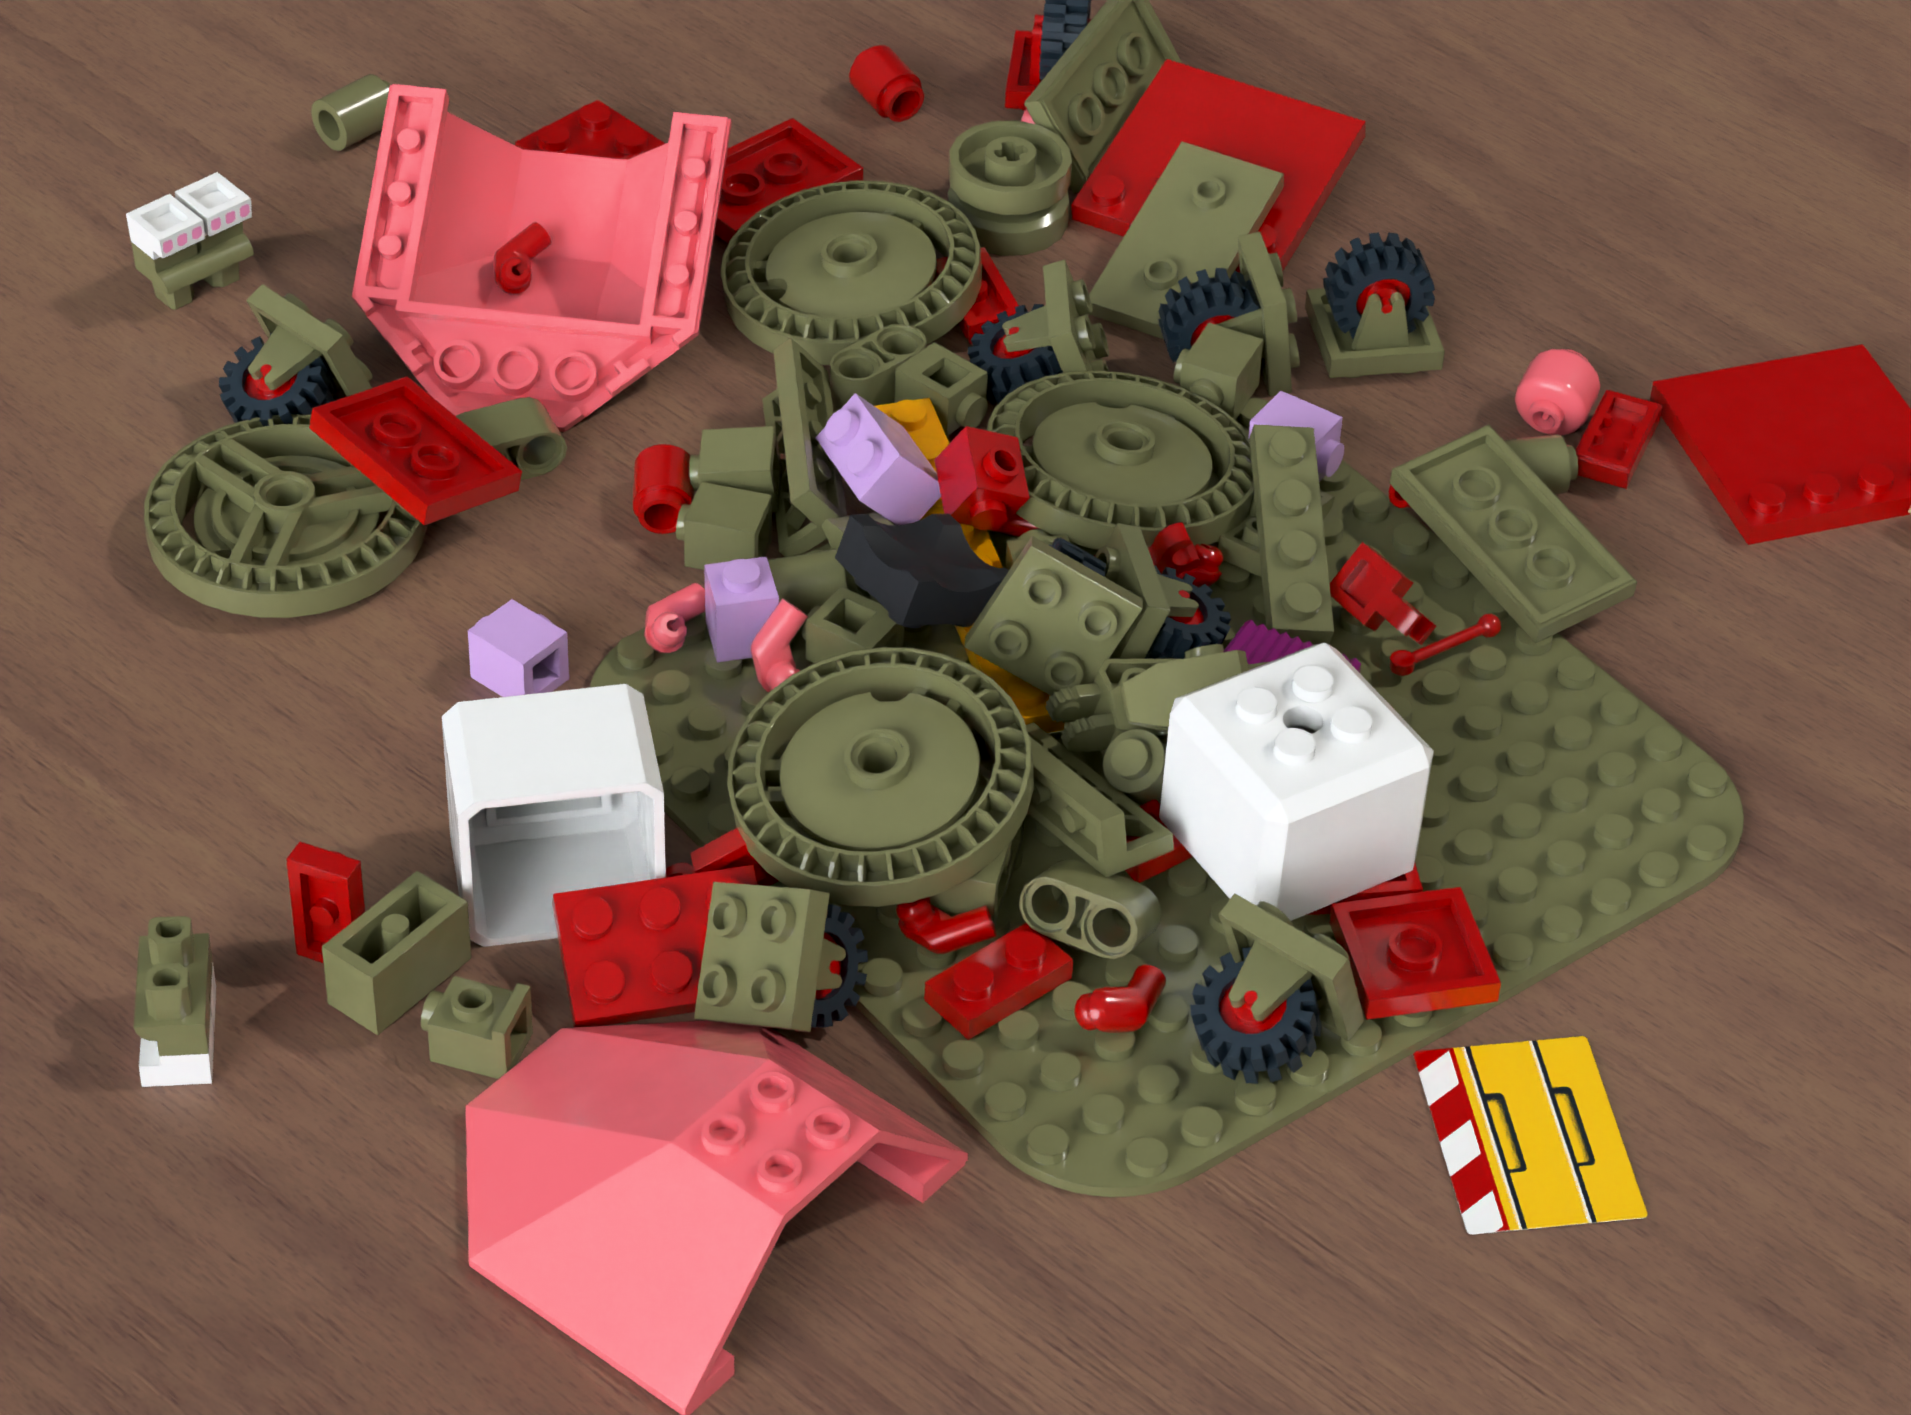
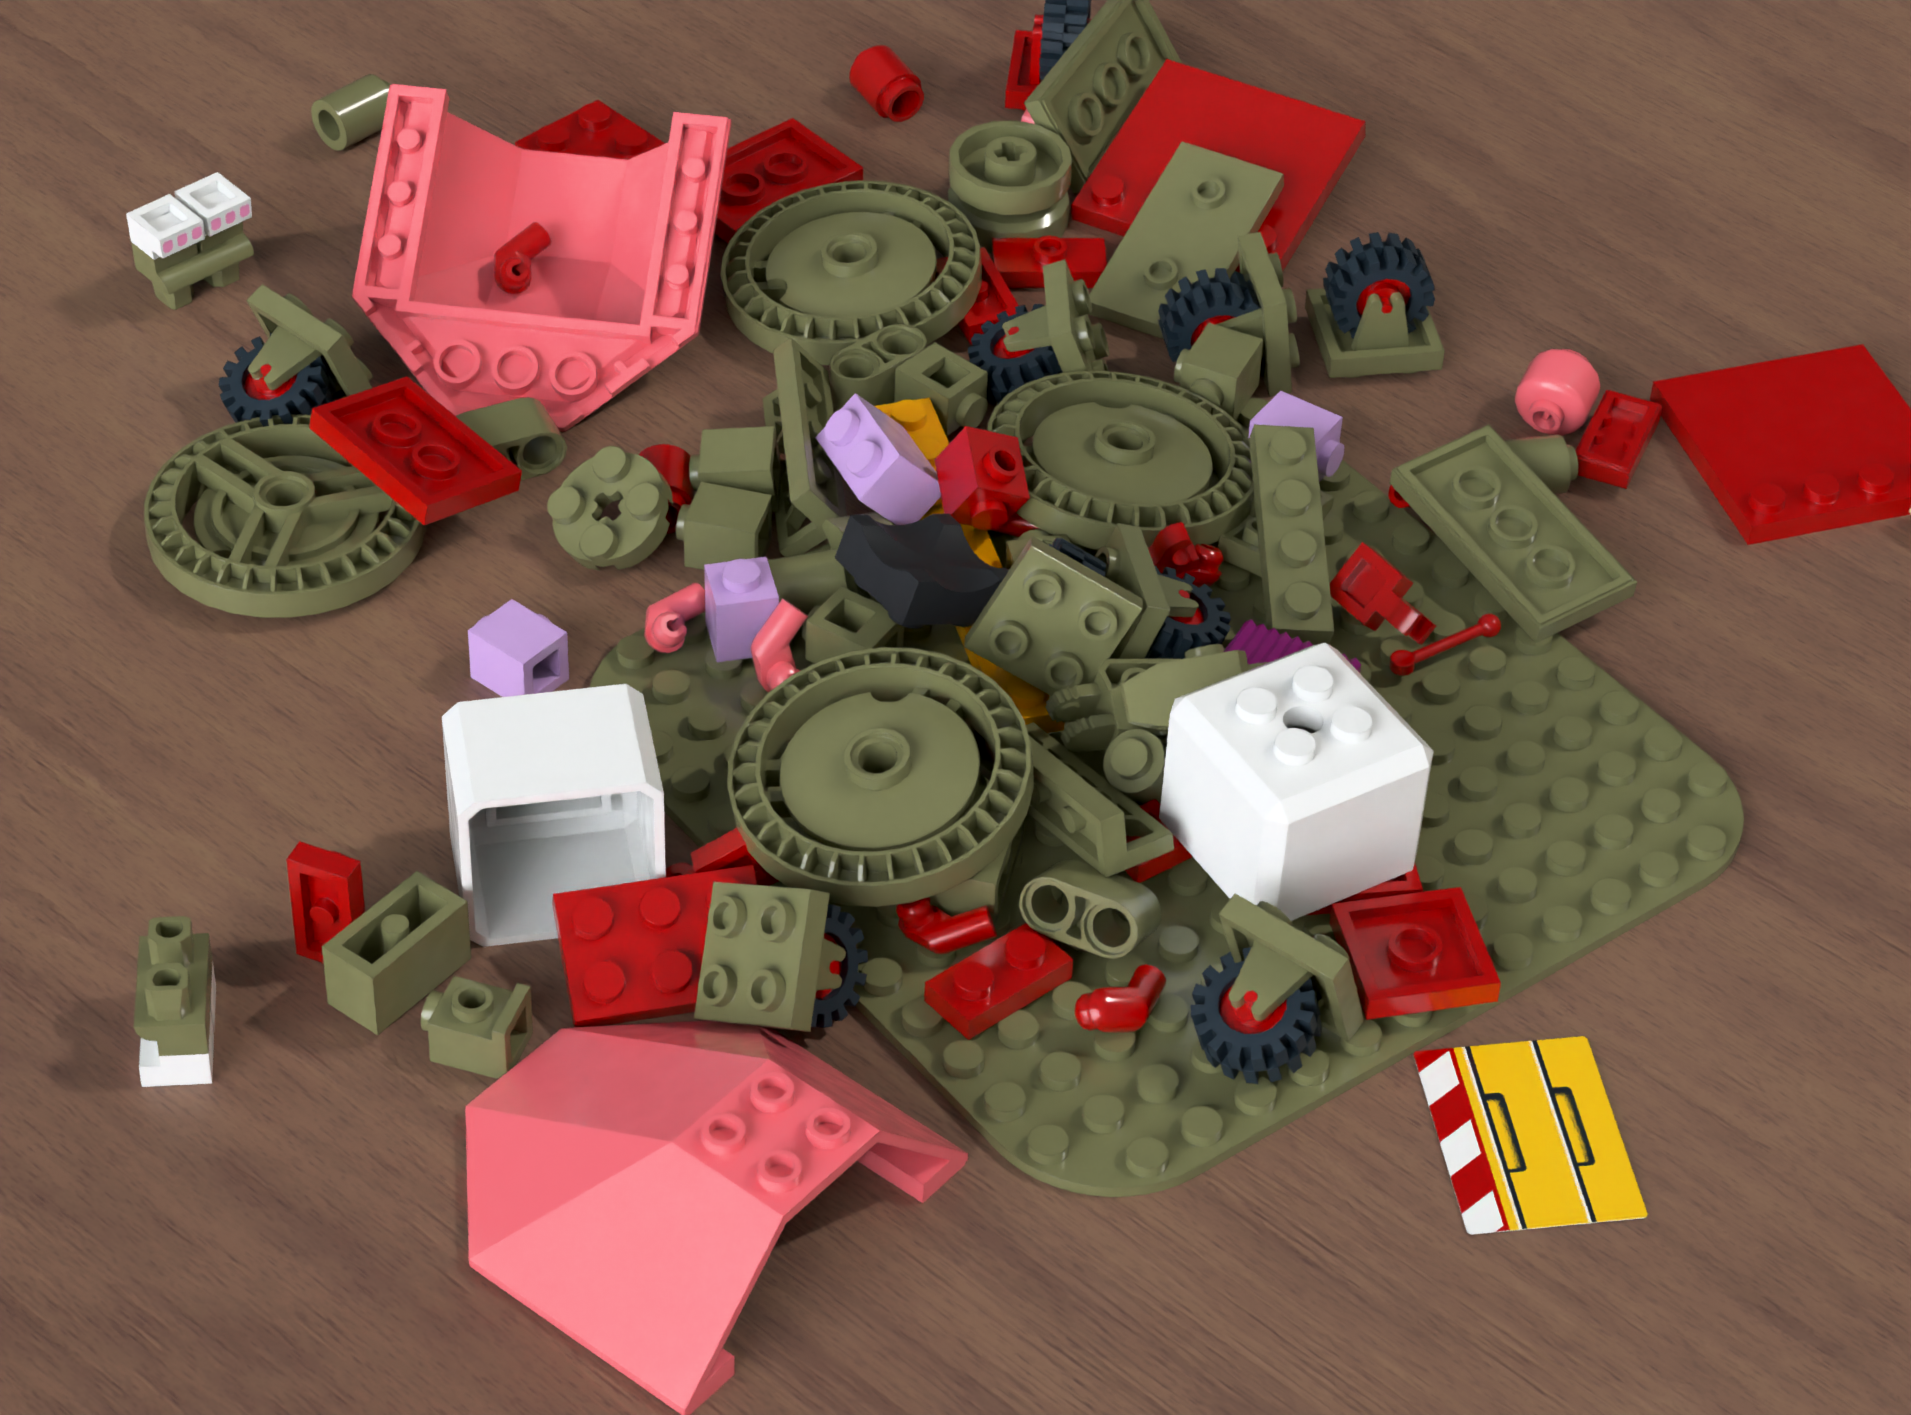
(590, 489): none -> olive plate
(1022, 259): none -> red plate

